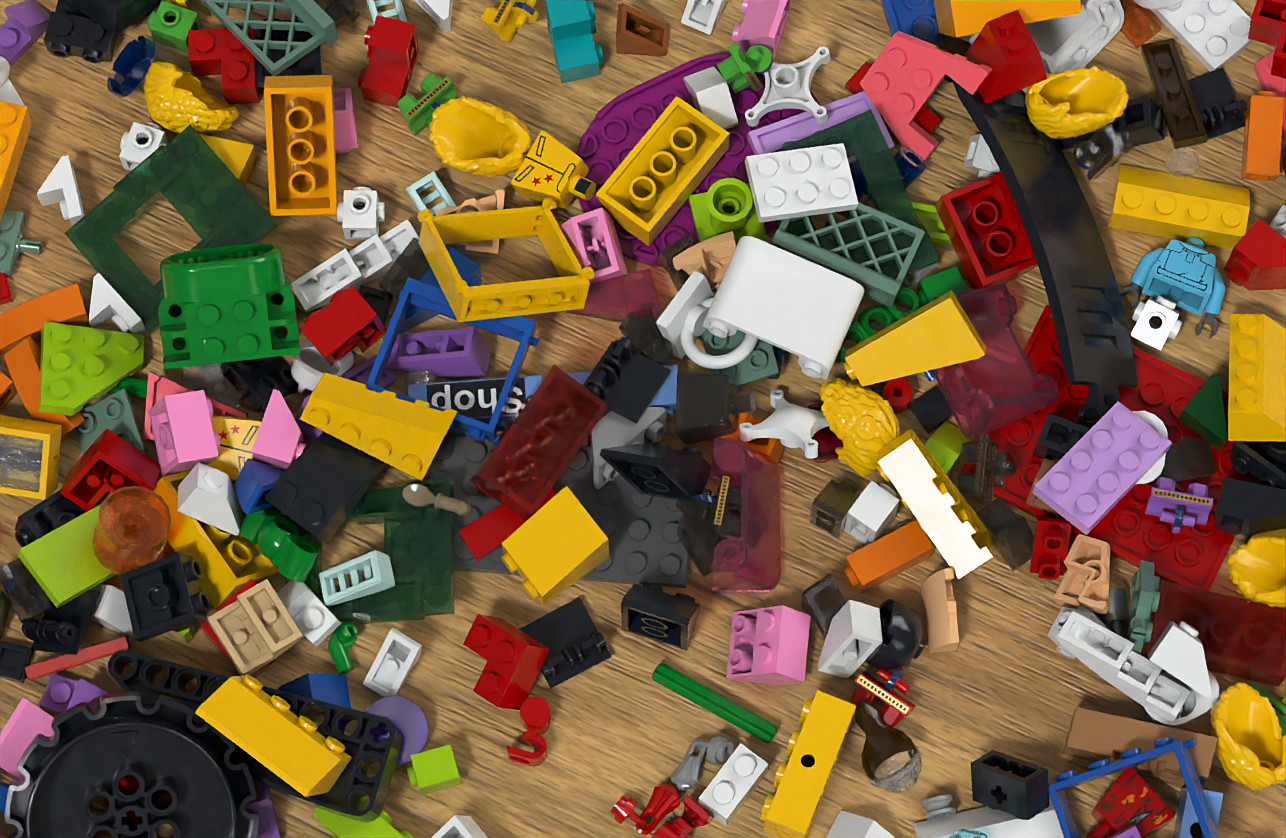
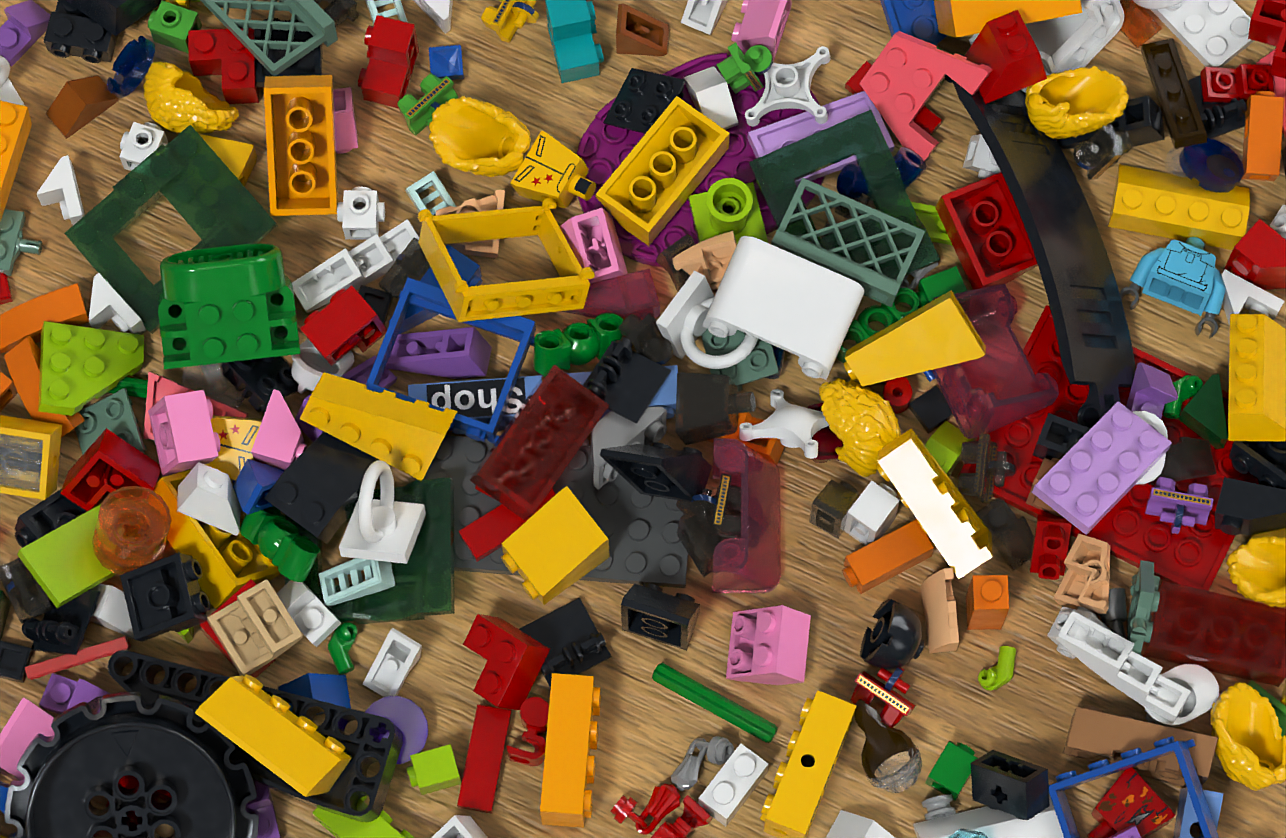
(79, 104): none -> dark orange slope
(381, 527): none -> white tile
(419, 377): clear tile -> none
(422, 496): dark tan piece -> none
(446, 62): none -> blue tile
(484, 759): none -> red tile
(567, 750): none -> light orange brick
(576, 343): none -> green piece
(643, 100): none -> black hinge
(801, 182): white plate -> none
(823, 602): clear smoke slope -> none
(850, 639): white slope -> none
(952, 769): none -> green brick
(987, 602): none -> orange brick
(1000, 673): none -> lime arm
(1148, 331): white brick -> none
(1150, 390): none -> medium lavender slope
(1182, 656): white slope -> none
(1186, 388): none -> green arm
(1213, 165): none -> clear blue tile
(1238, 83): none -> red slope
(1244, 294): none -> white slope

